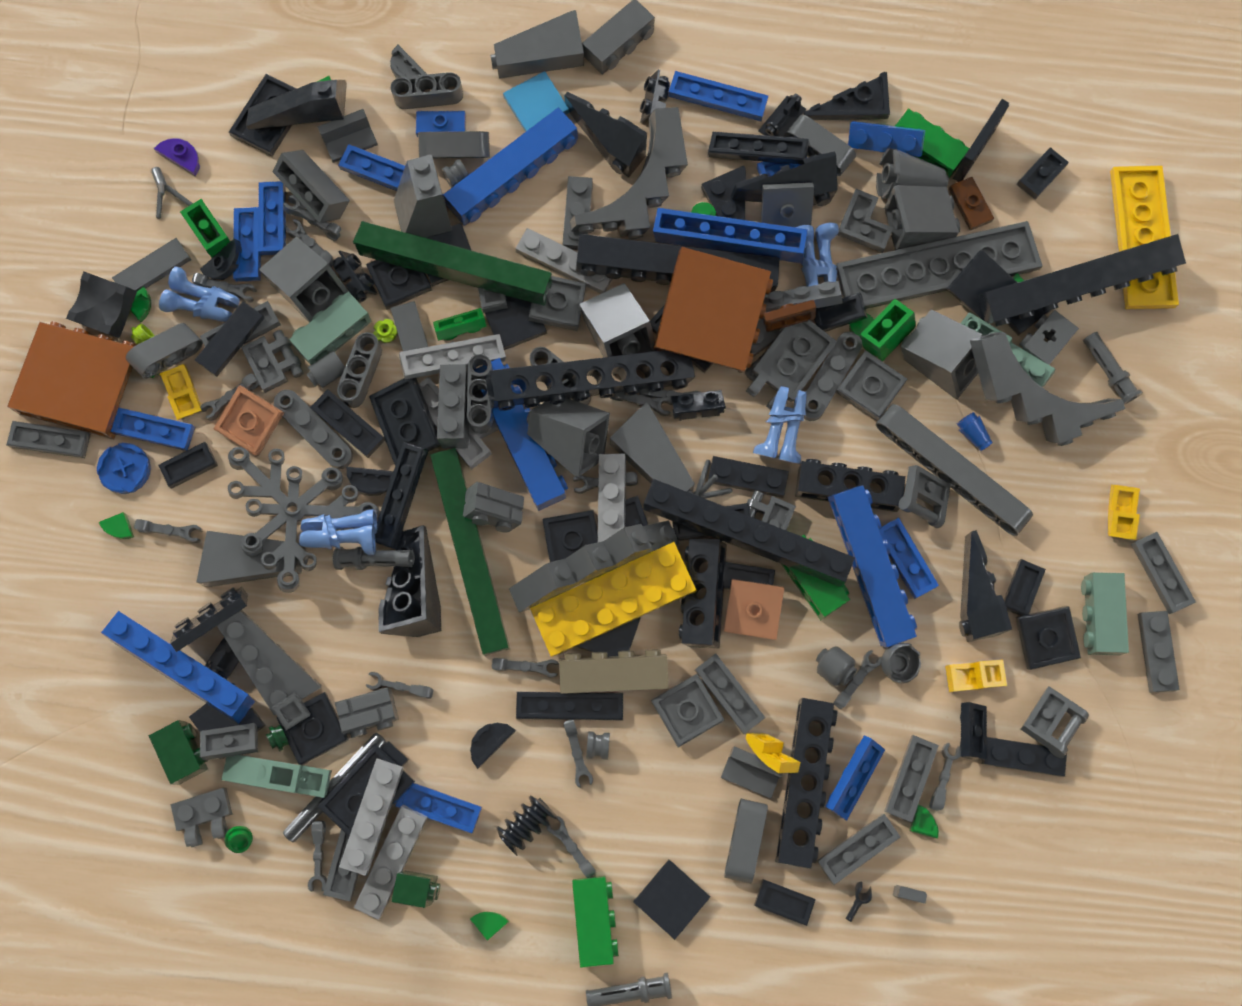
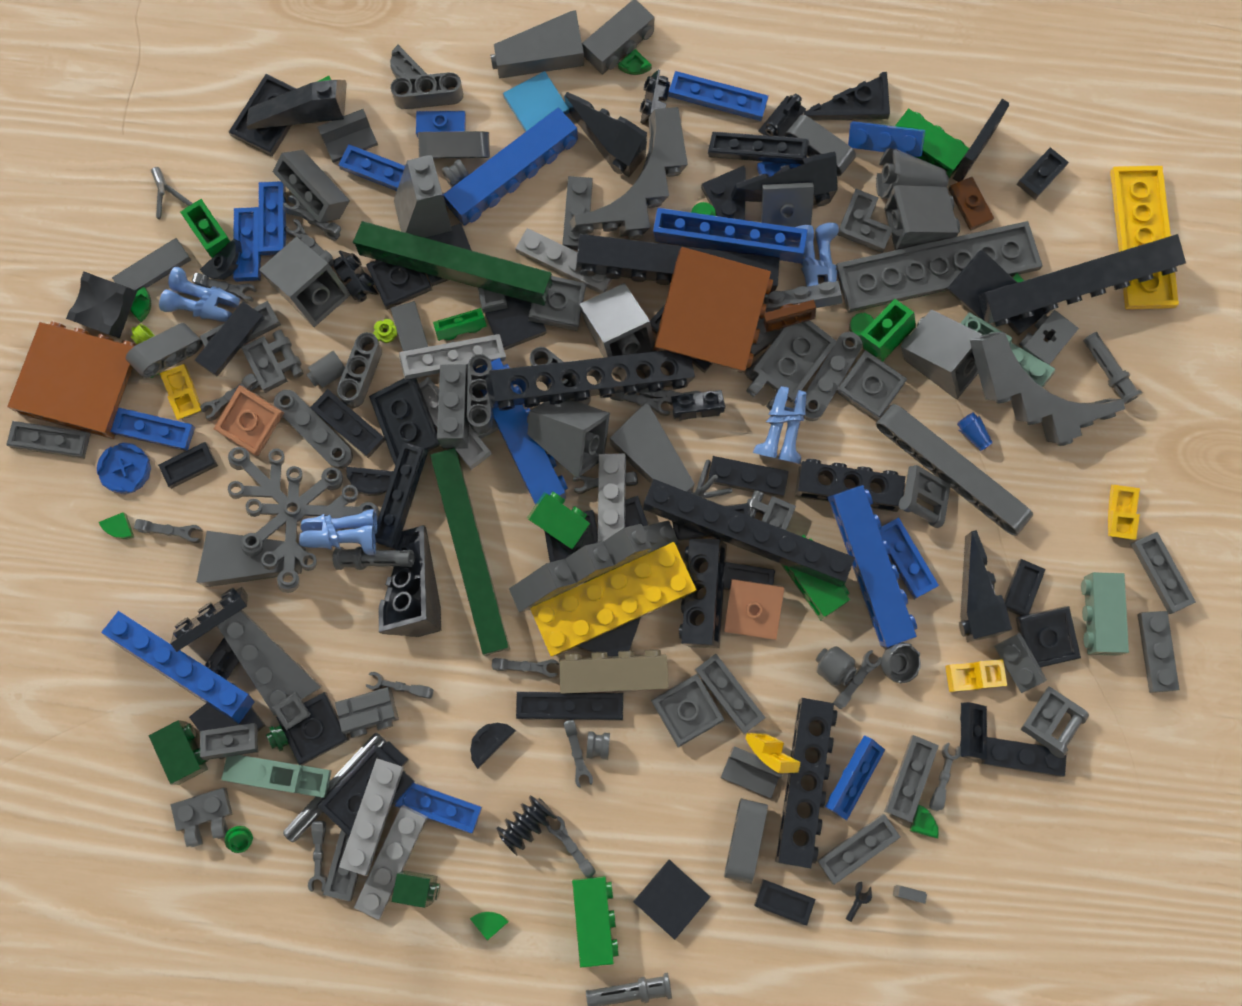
(180, 153): dark purple plate -> none
(330, 328): sand green brick -> none
(493, 507): dark grey brick -> none
(558, 519): none -> green brick
(634, 64): none -> green tile
(841, 314): black tile -> none
(1020, 663): none -> dark grey plate

